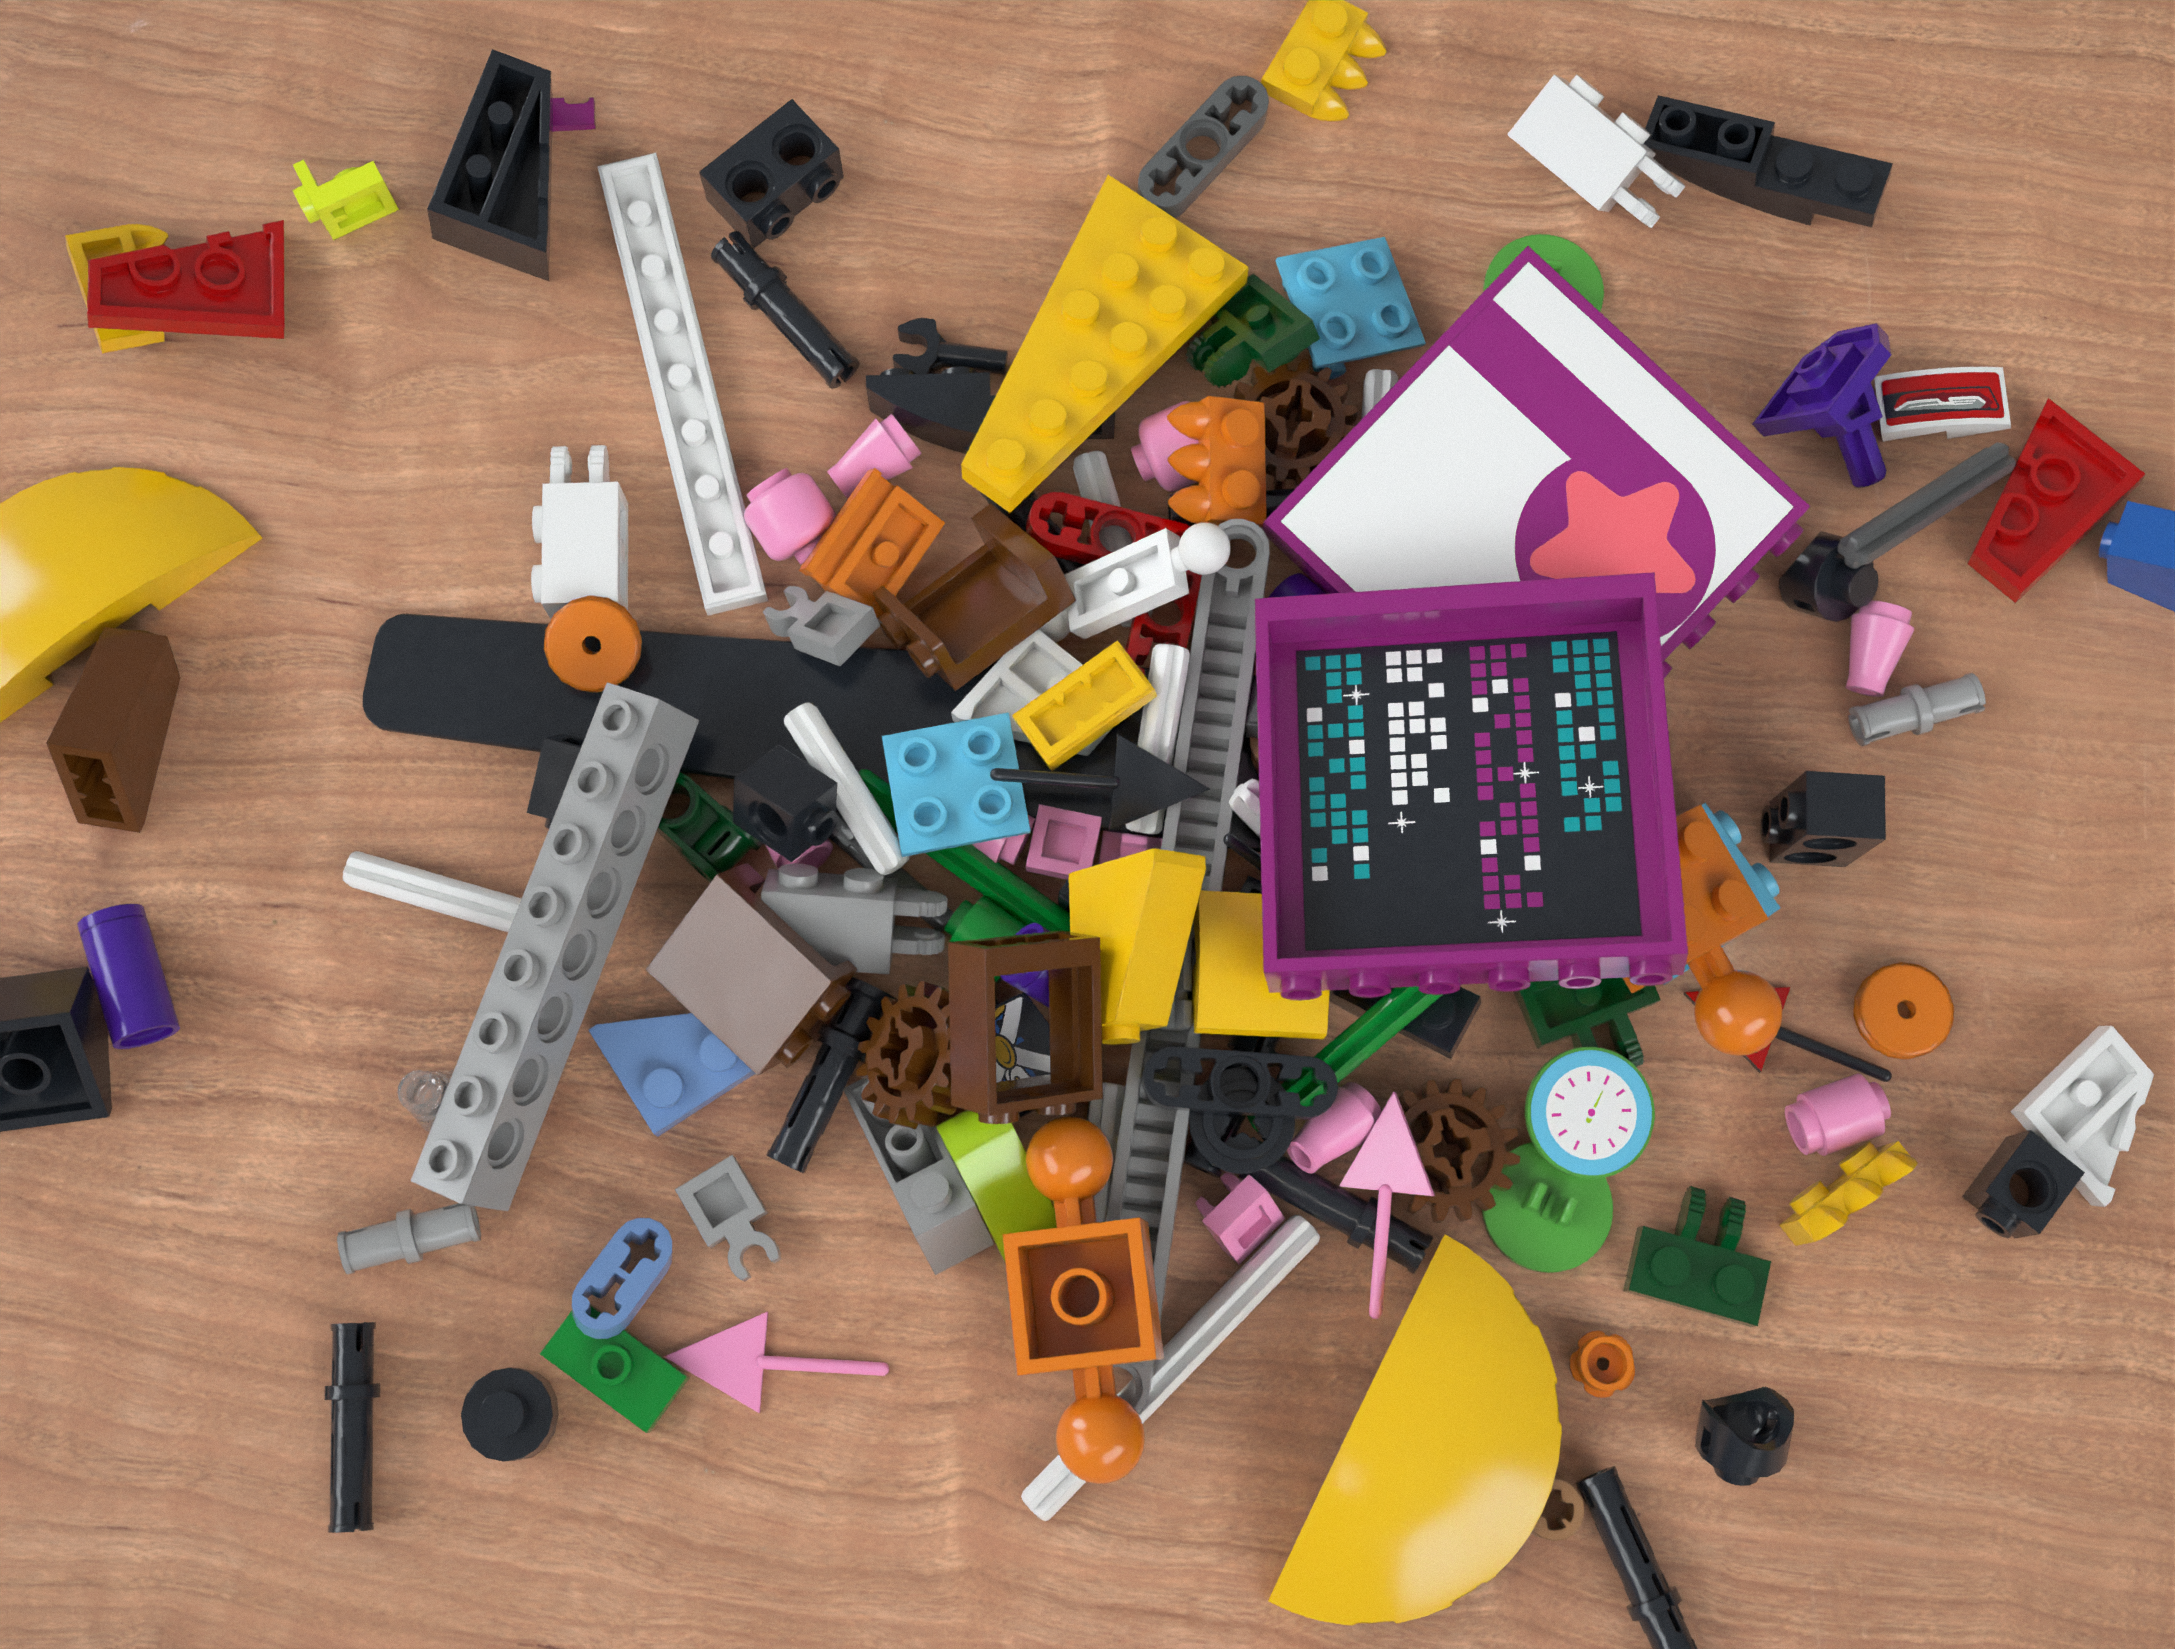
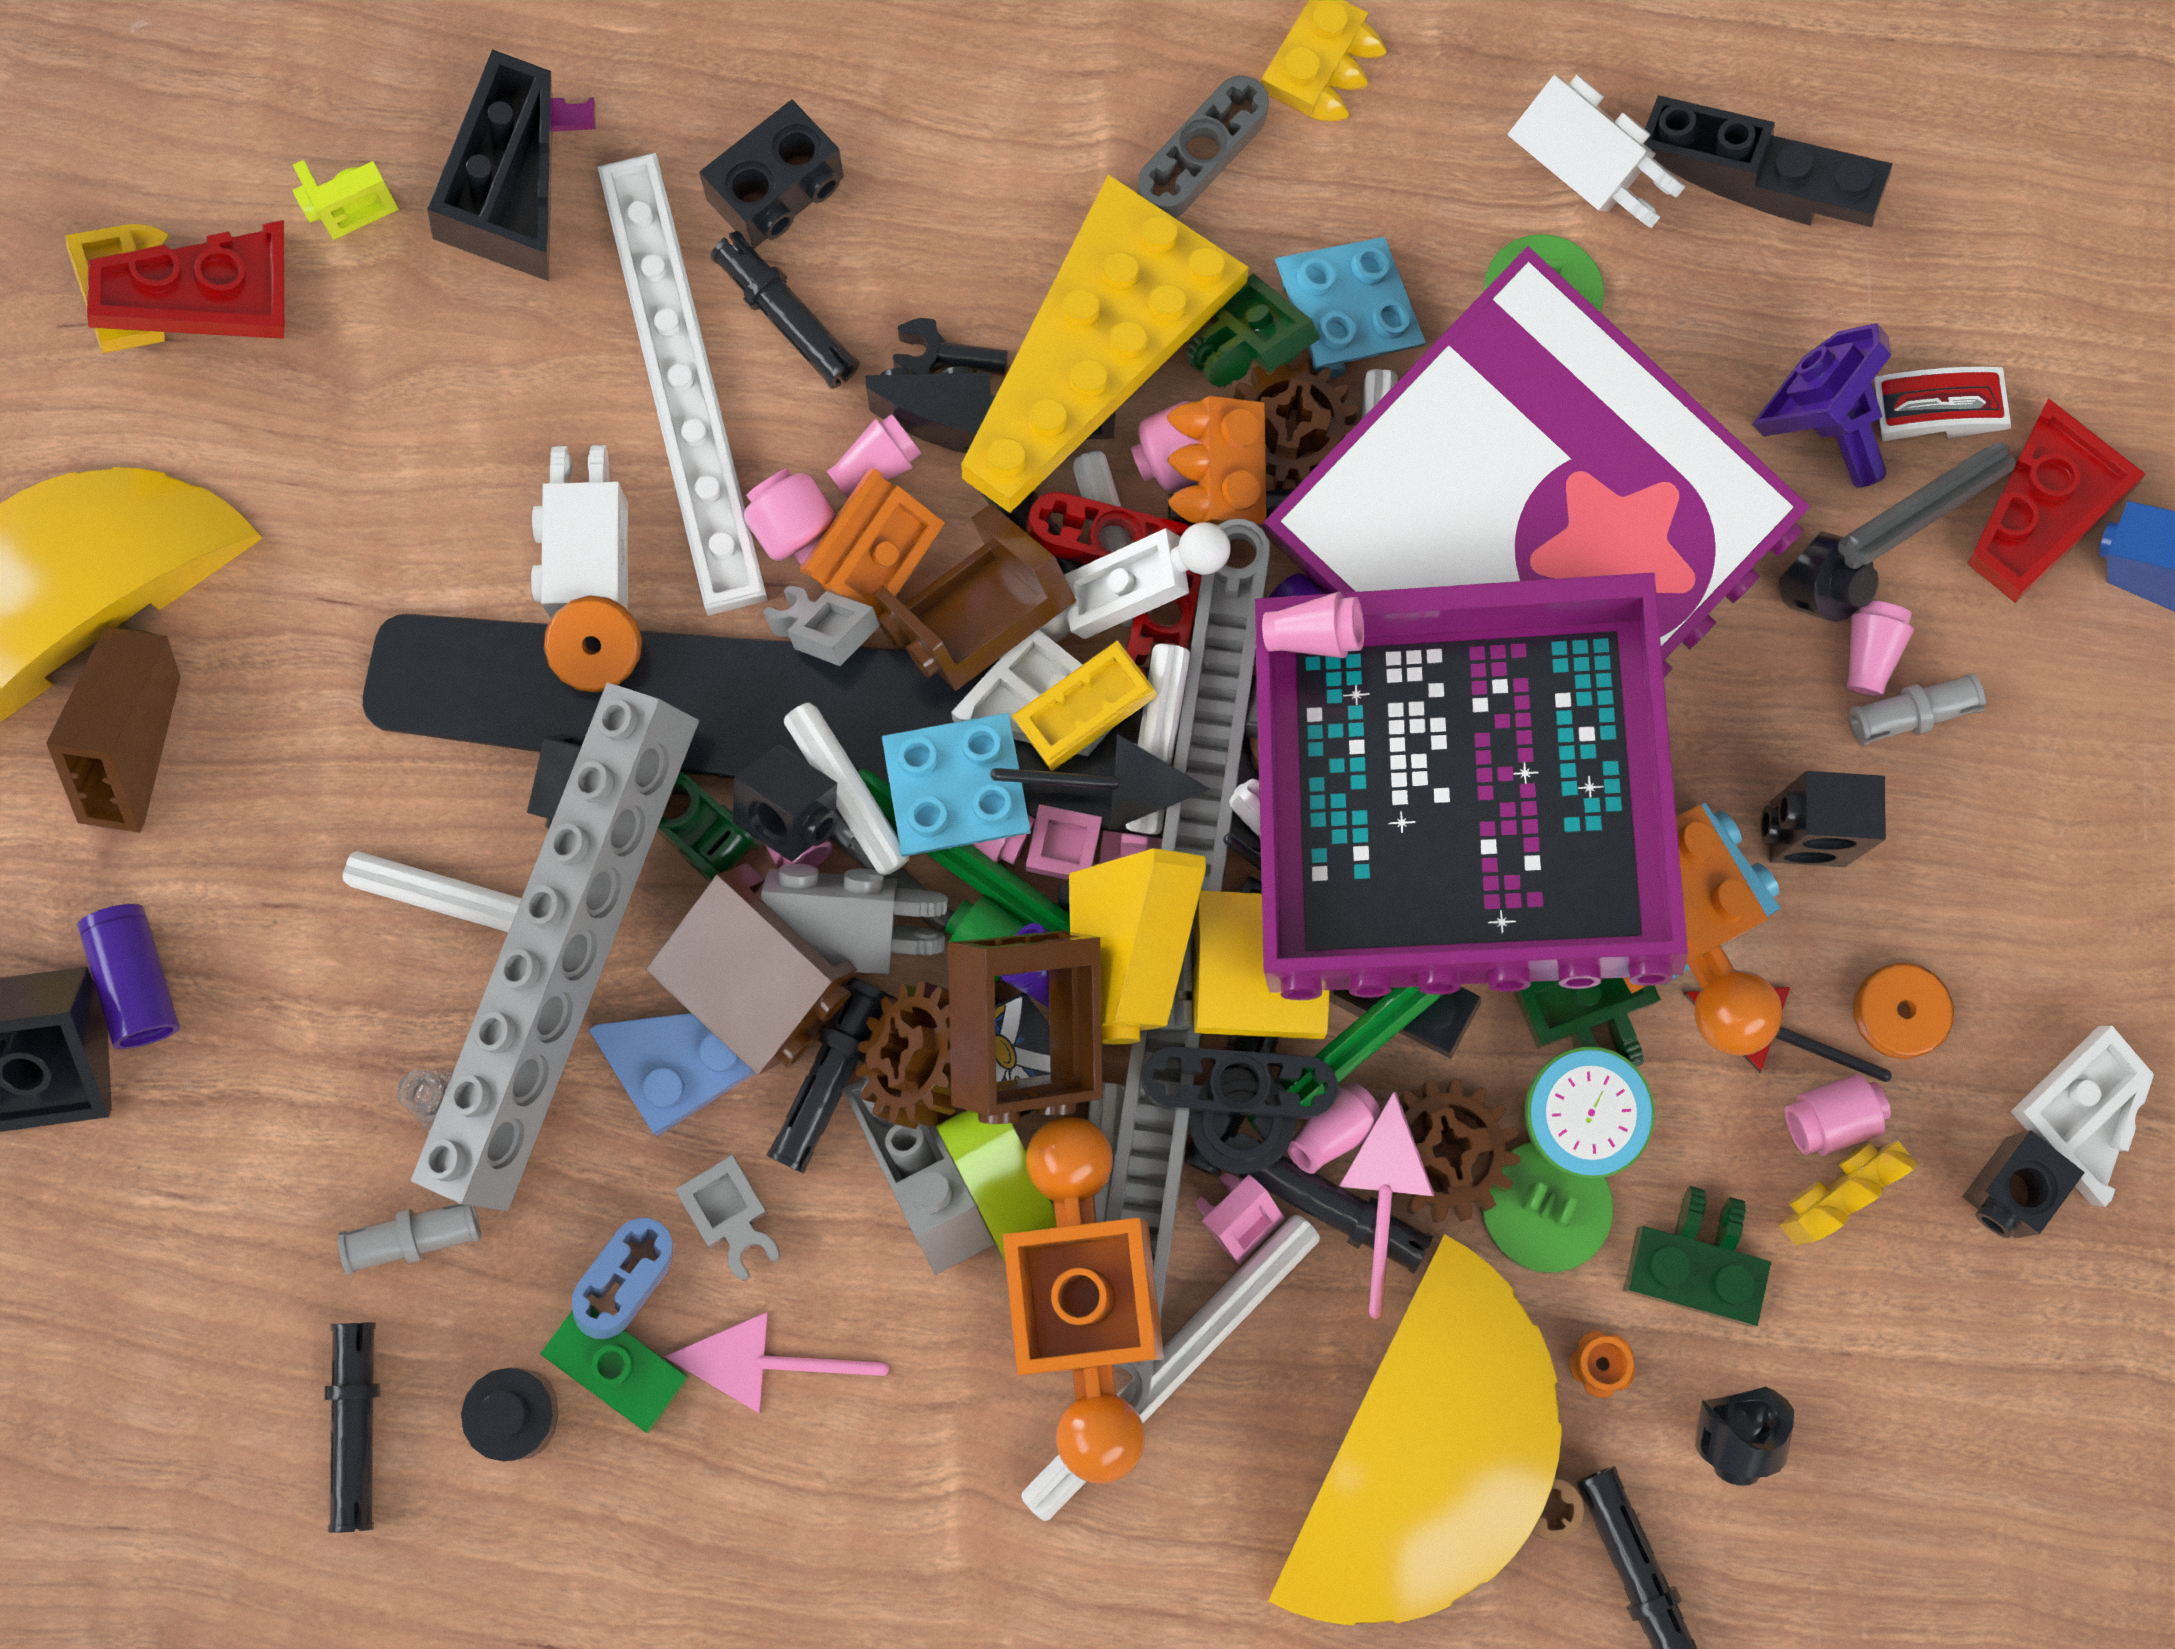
(1316, 627): none -> bright pink cone

